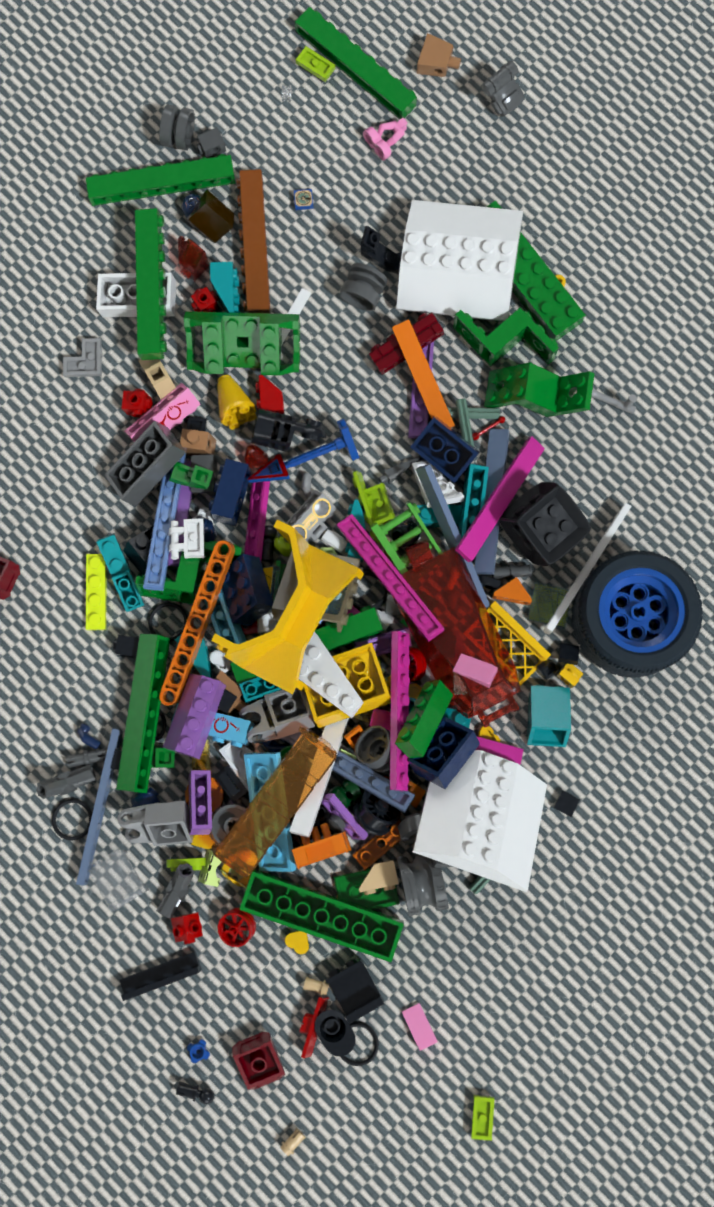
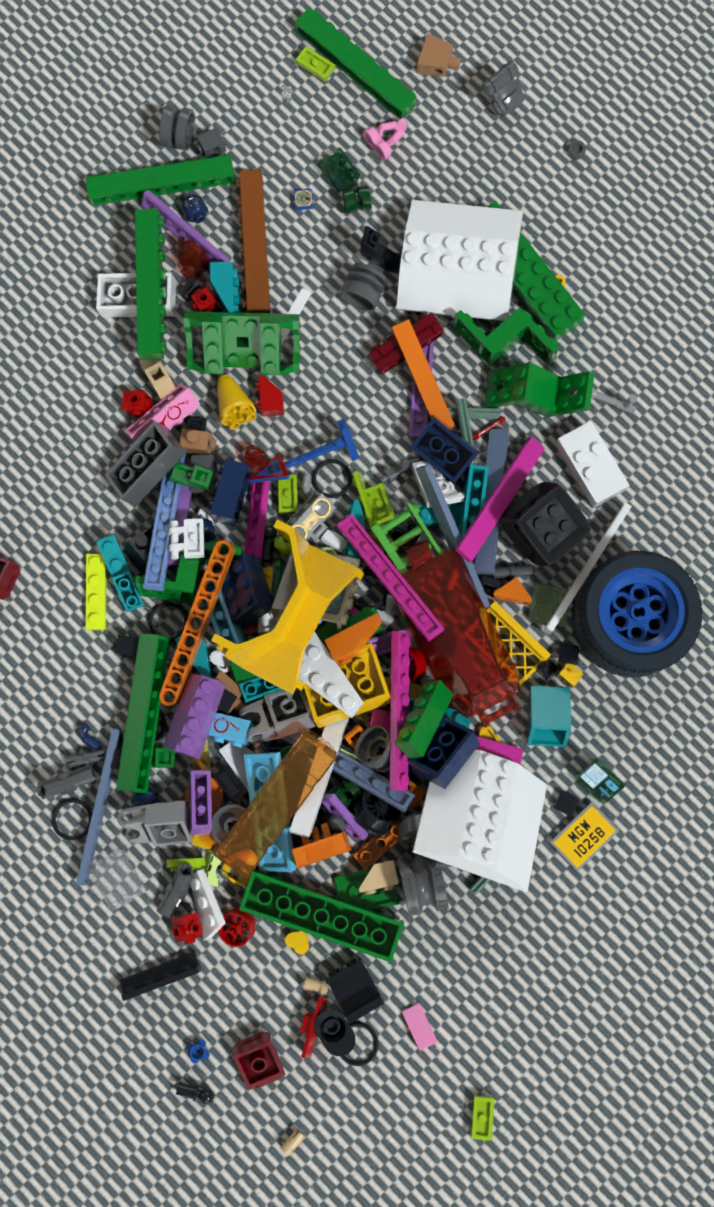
(89, 364): light grey plate -> none
(180, 227): none -> medium lavender tile
(188, 290): none -> black bush
(206, 905): none -> white wing
(211, 217): dark brown slope -> none
(284, 430): black cylinder -> none
(288, 495): none -> lime plate
(335, 462): none -> black tyre
(339, 170): none -> clear green bracket
(350, 200): none -> dark green wheel
(350, 641): none -> orange slope
(475, 670): bright pink slope -> none
(576, 150): none -> dark grey tile
(584, 836): none -> yellow tile
(592, 464): none -> white brick
(599, 780): none -> clear green slope

